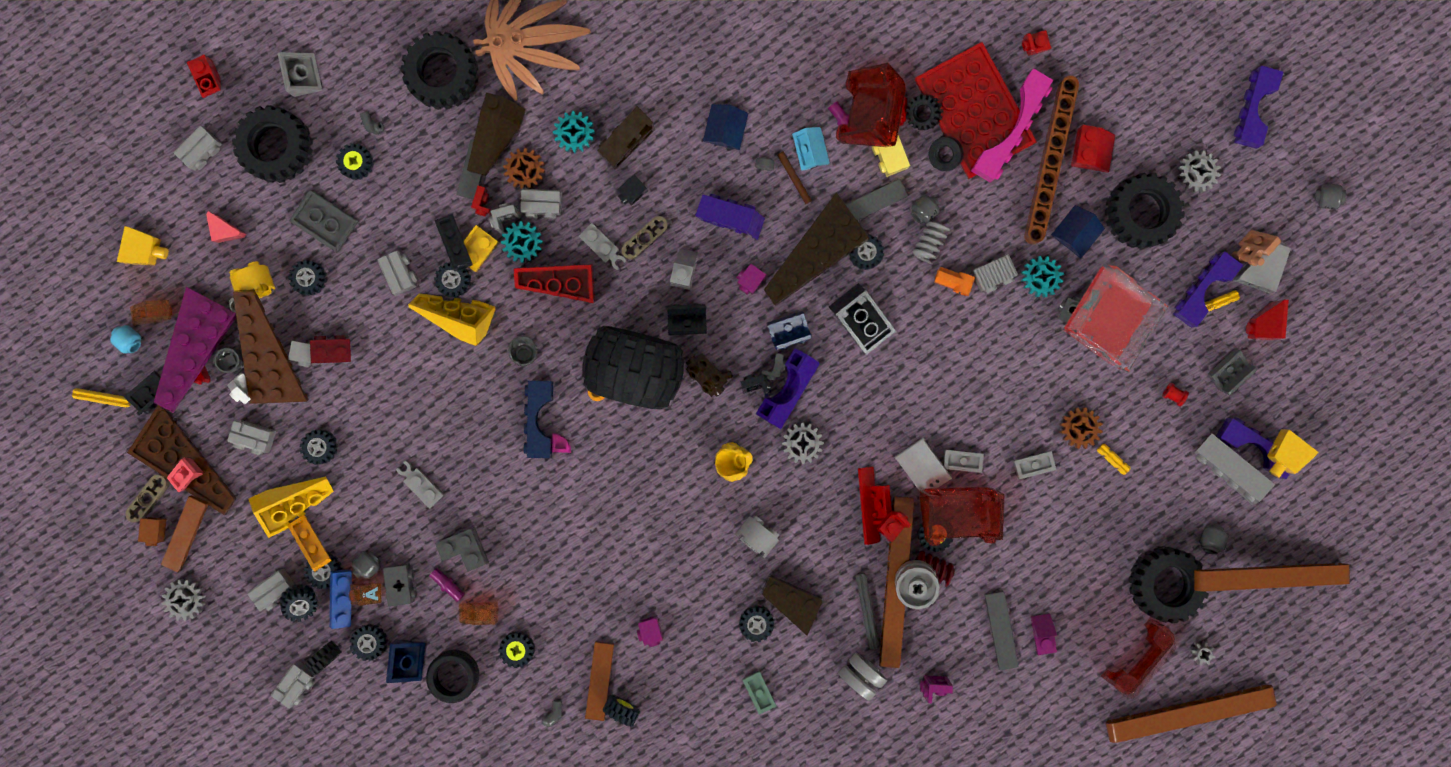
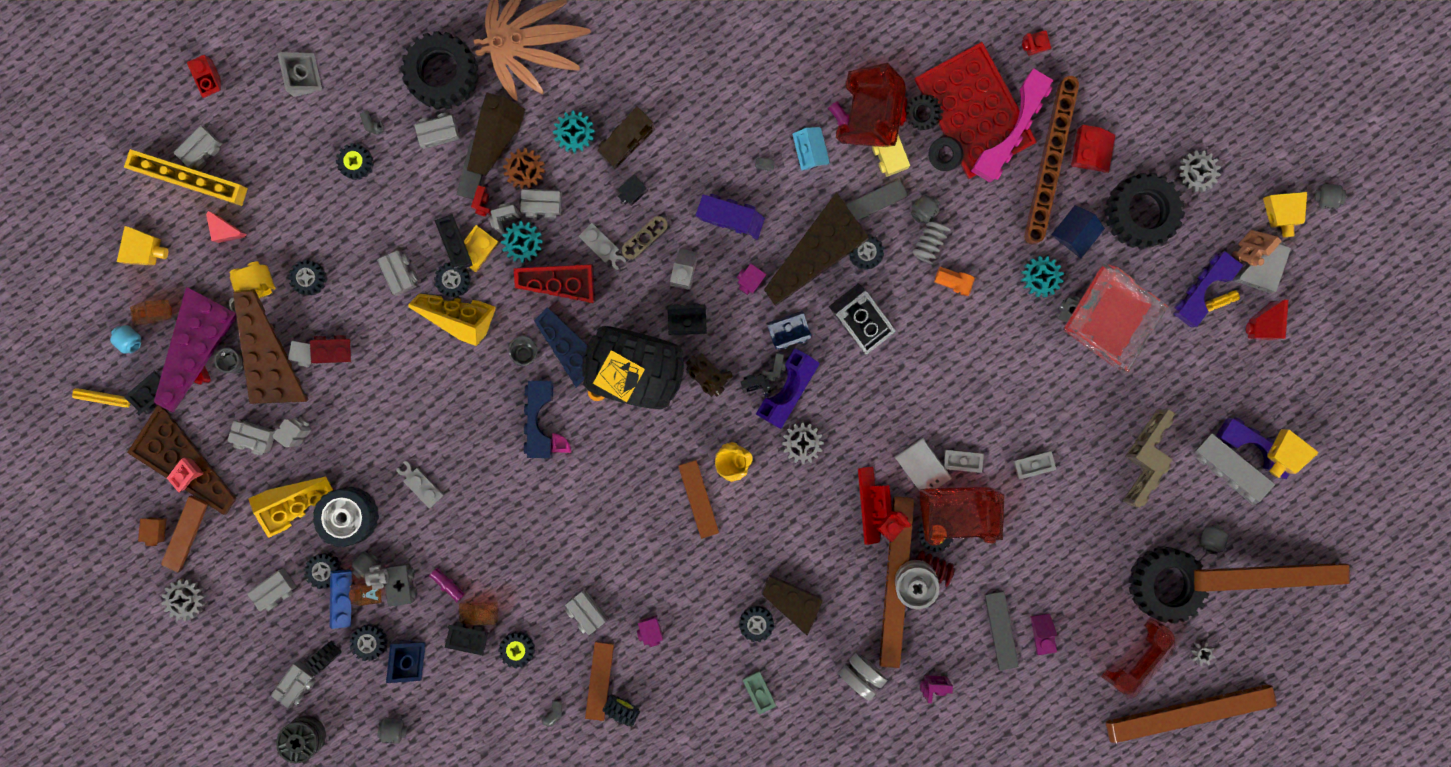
(139, 499): dark tan beam -> none
(185, 177): none -> yellow brick
(239, 389): white bracket -> none
(250, 133): black tyre -> none
(292, 432): none -> light grey brick
(293, 608): black wheel -> none
(309, 543): light orange plate -> none
(310, 735): none -> pearl dark grey wheel
(312, 447): black wheel -> none
(323, 221): dark grey tile -> none
(331, 521): none -> wheel
(376, 577): none -> light grey gear
(391, 730): none -> dark grey head
(437, 131): none -> light grey brick
(438, 690): black tyre -> none
(466, 639): none -> black bracket
(467, 545): dark grey brick -> none
(564, 343): none -> dark blue wing
(586, 612): none -> light grey brick
(606, 380): none -> yellow sticker
(698, 499): none -> dark orange tile
(725, 126): dark blue slope -> none
(757, 536): light grey brick -> none
(794, 177): reddish brown bar -> none
(867, 611): dark grey axle -> none
(995, 273): light grey brick -> none
(1082, 420): dark orange gear -> none
(1113, 459): yellow axle -> none
(1149, 458): none -> dark tan bracket
(1175, 394): red bush -> none
(1231, 372): dark grey bracket -> none
(1252, 130): dark purple arch -> none
(1286, 211): none -> yellow torso

